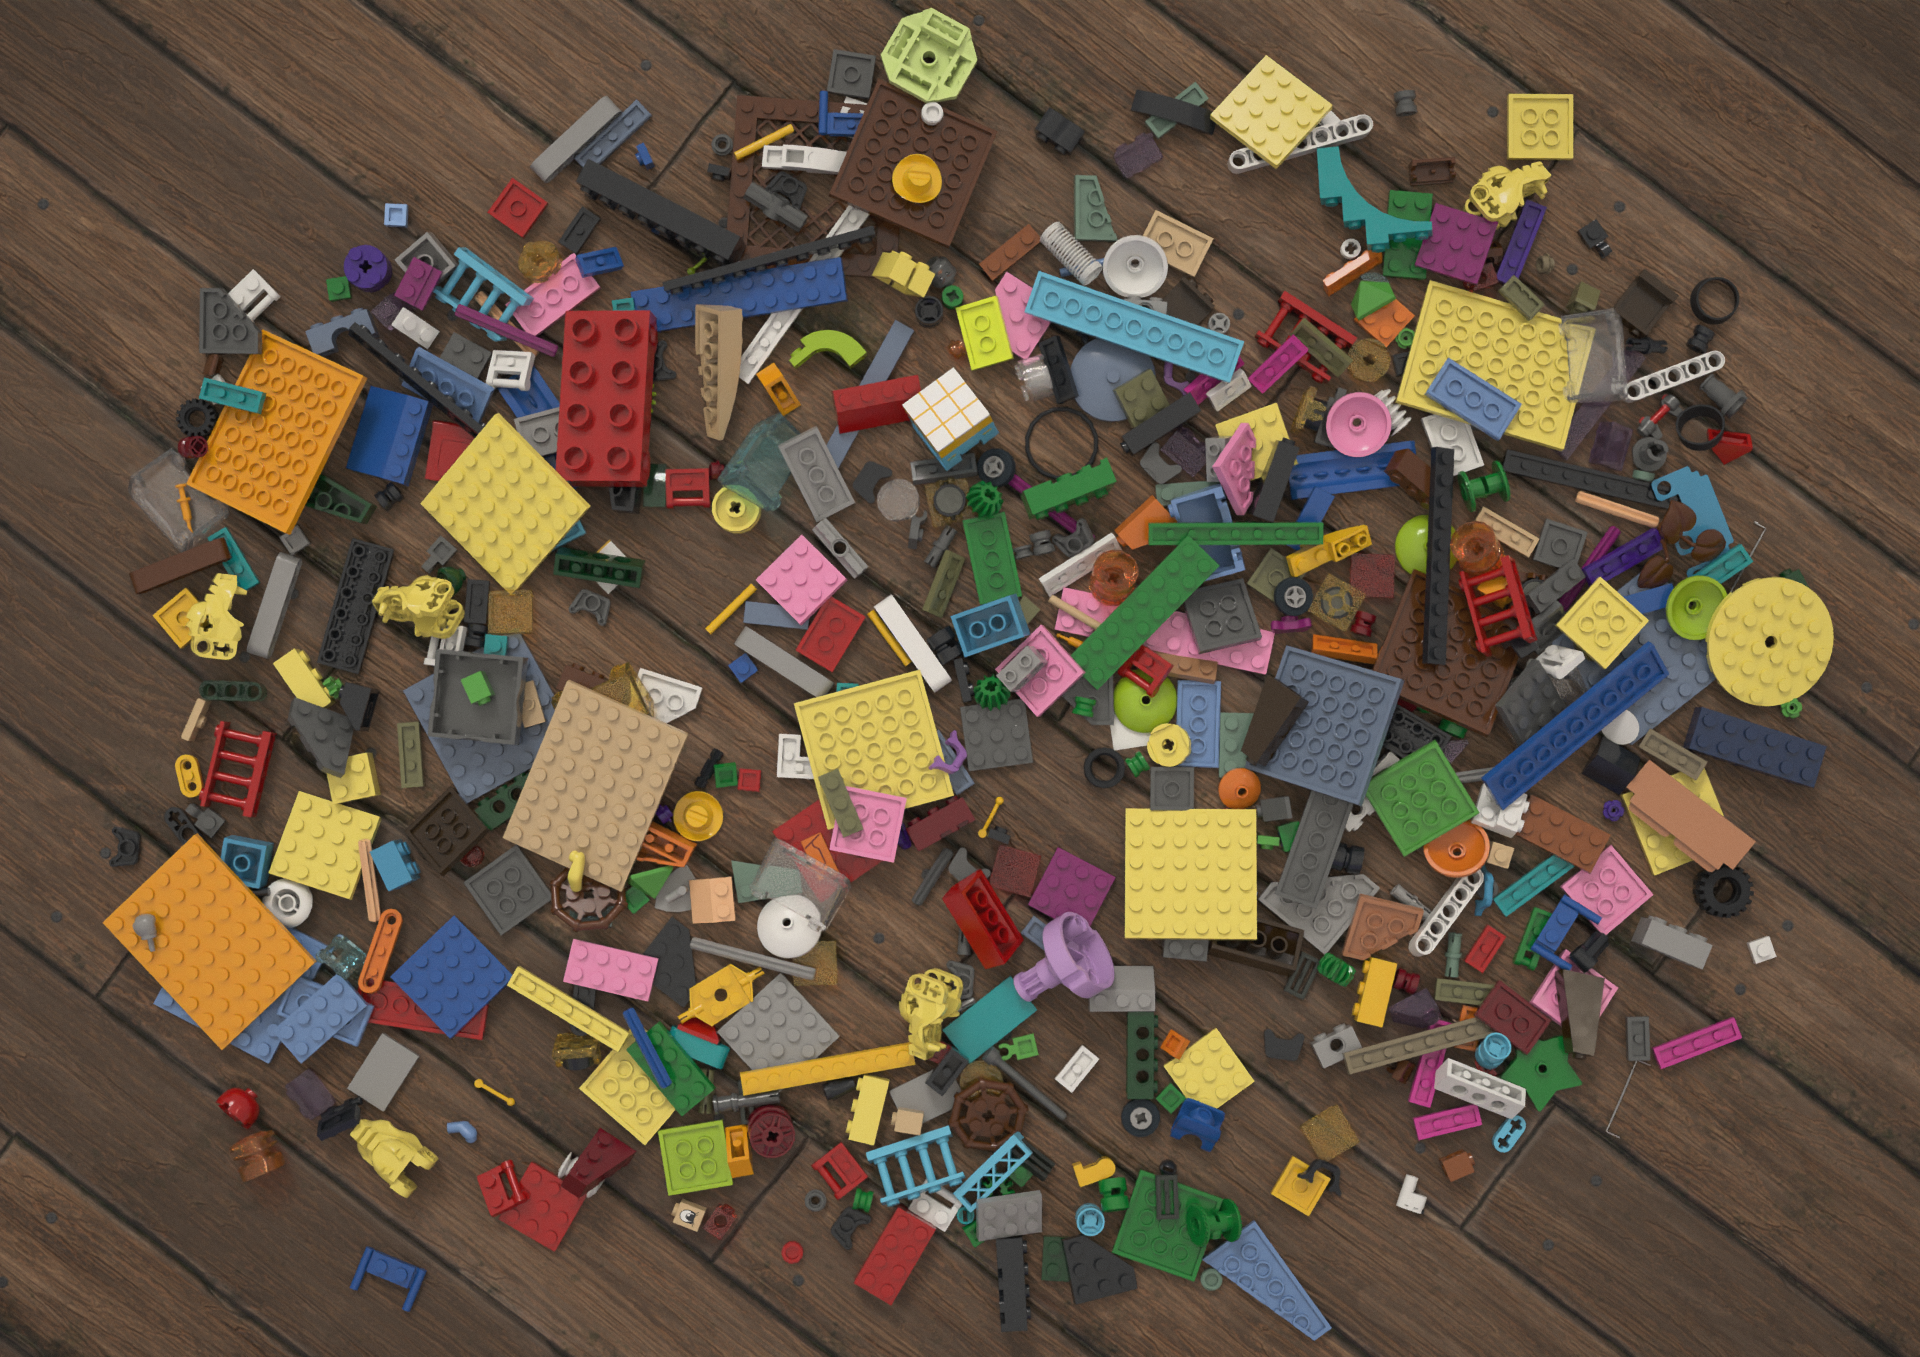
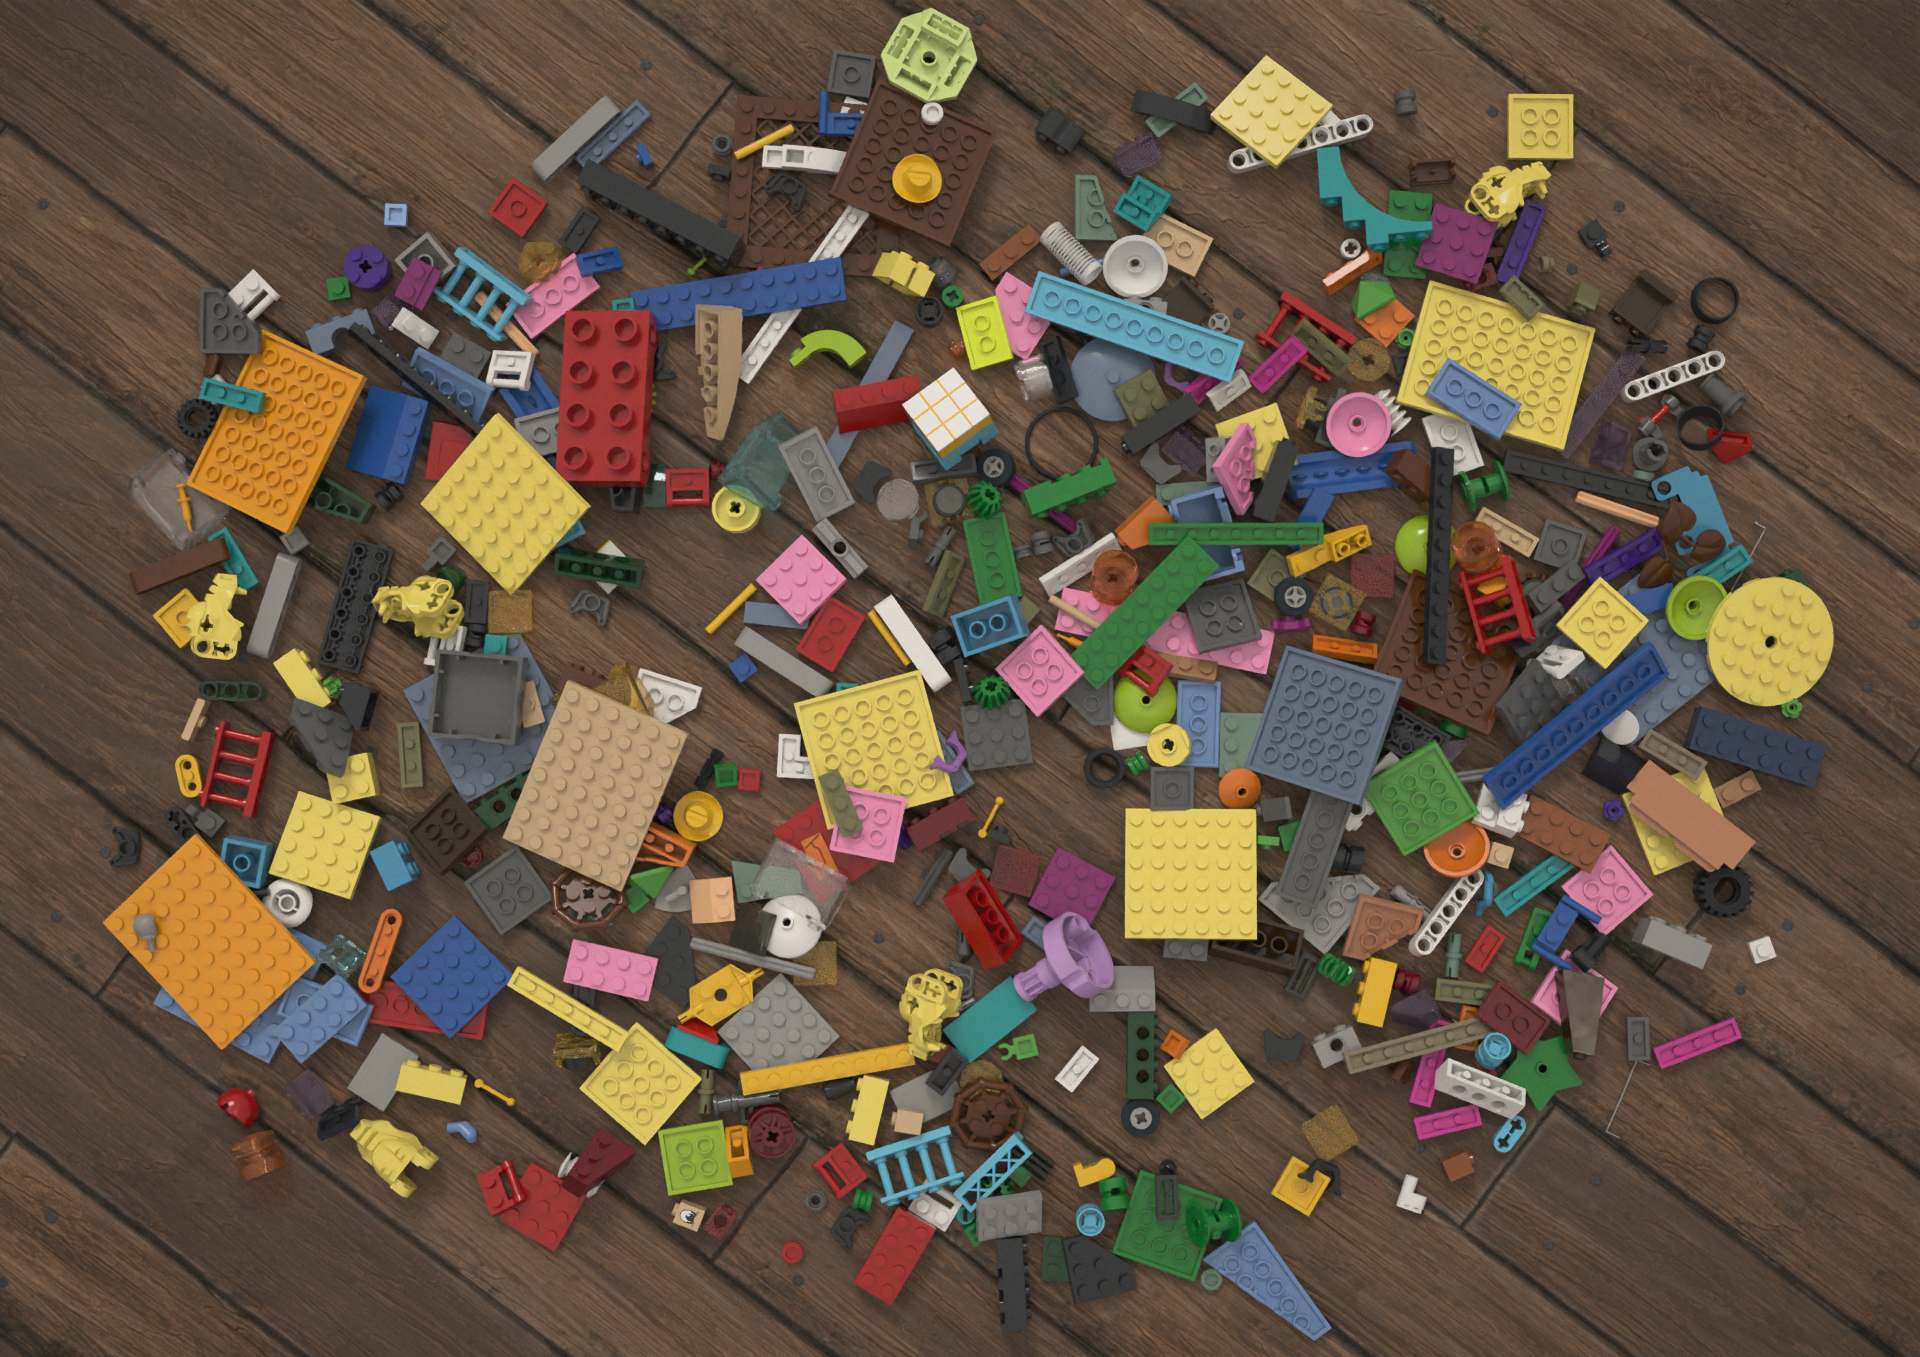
(192, 447): dark red wheel -> none
(369, 880): light nougat axle -> none
(390, 1270): blue plate -> none
(431, 1081): none -> light yellow brick
(478, 688): bright green brick -> none
(506, 330): magenta axle -> none
(576, 871): light yellow arm -> none
(647, 1048): blue axle -> none
(688, 1080): green plate -> none
(752, 929): none -> clear smoke tile
(775, 206): dark grey piece -> none
(777, 258): black plate -> none
(778, 389): light orange slope -> none
(994, 1058): dark grey piece -> none
(1022, 669): light grey brick -> none
(1084, 706): green wheel -> none
(1143, 203): none -> teal slope
(1198, 1120): blue piece -> none
(1272, 720): dark brown slope -> none
(1595, 357): clear windscreen -> none
(1736, 789): none -> medium nougat plate

